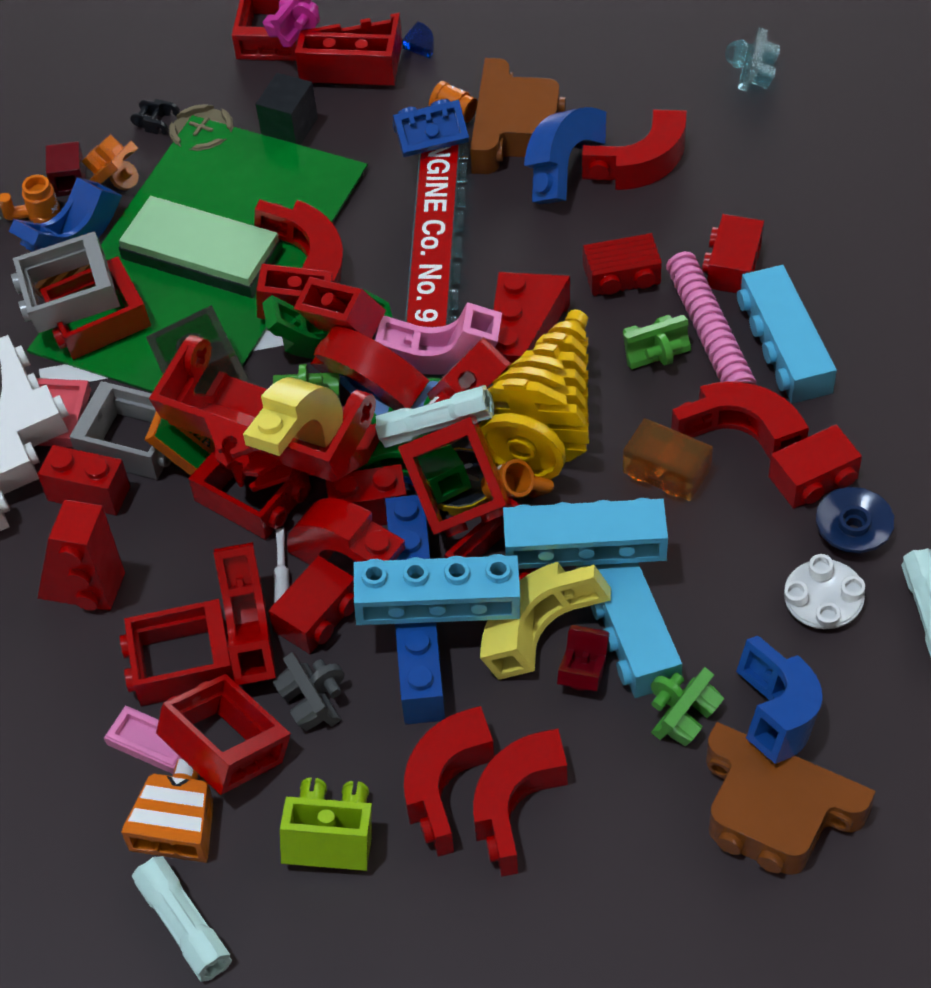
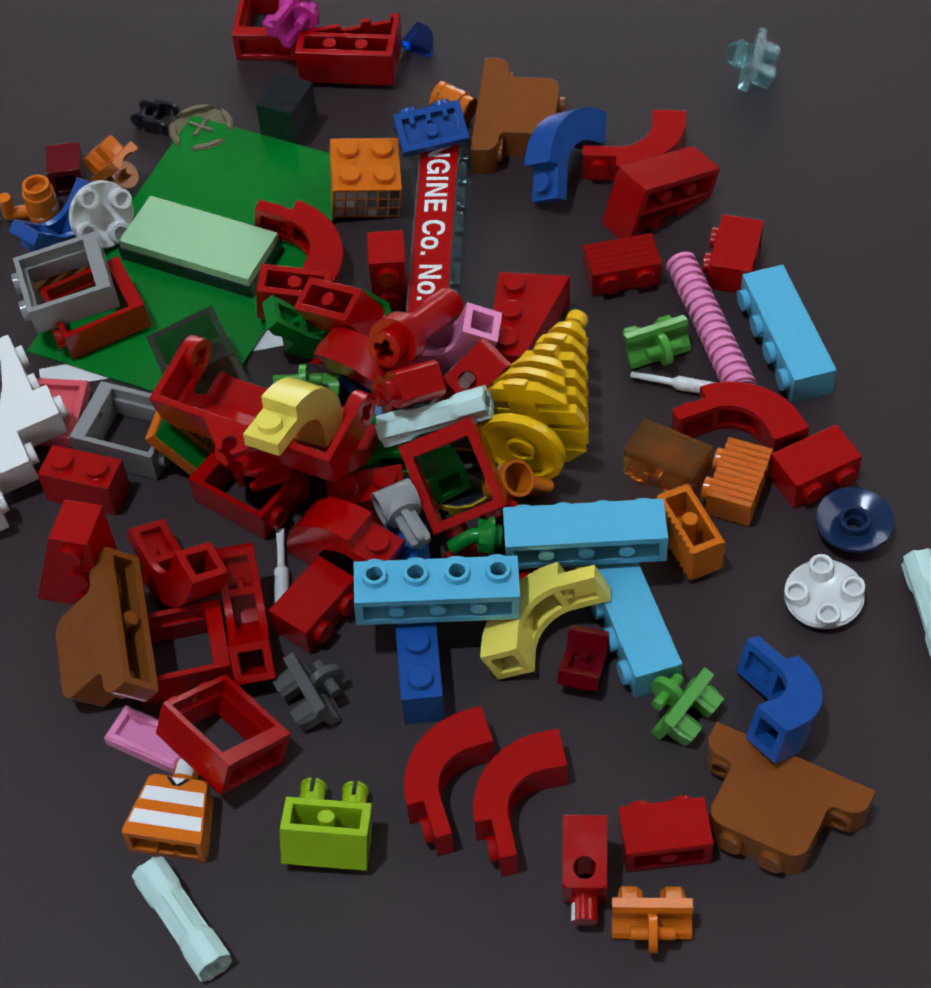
(103, 209): none -> white dish
(107, 636): none -> dark orange brick
(173, 573): none -> red arch
(365, 177): none -> orange brick
(388, 267): none -> red brick
(400, 508): none -> light grey axle
(402, 336): none -> red piece
(408, 386): none -> red brick
(486, 535): none -> green plate
(584, 856): none -> red torso
(652, 918): none -> orange hips
(656, 188): none -> red wedge
(665, 834): none -> red brick
(679, 383): none -> white piece
(692, 533): none -> orange brick
(737, 480): none -> orange brick

